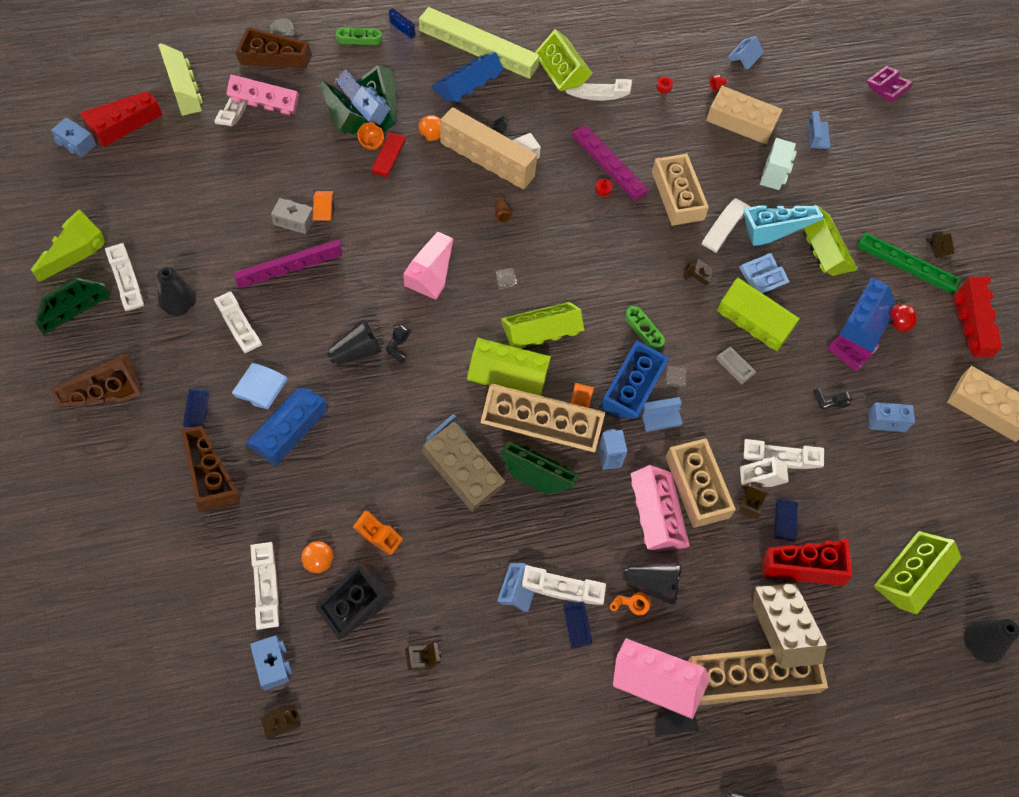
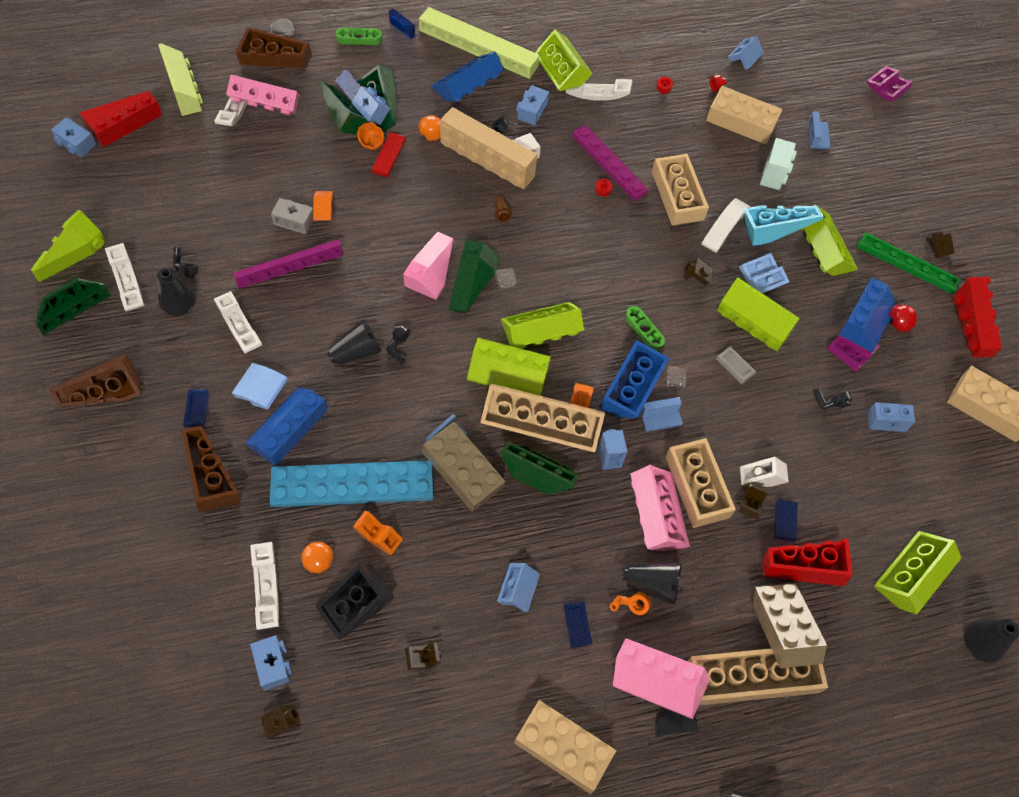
(186, 268): none -> black plate
(351, 483): none -> dark azure plate
(474, 272): none -> dark green wedge
(532, 105): none -> medium blue brick
(563, 587): white slope -> none
(565, 747): none -> tan brick
(795, 458): white slope -> none

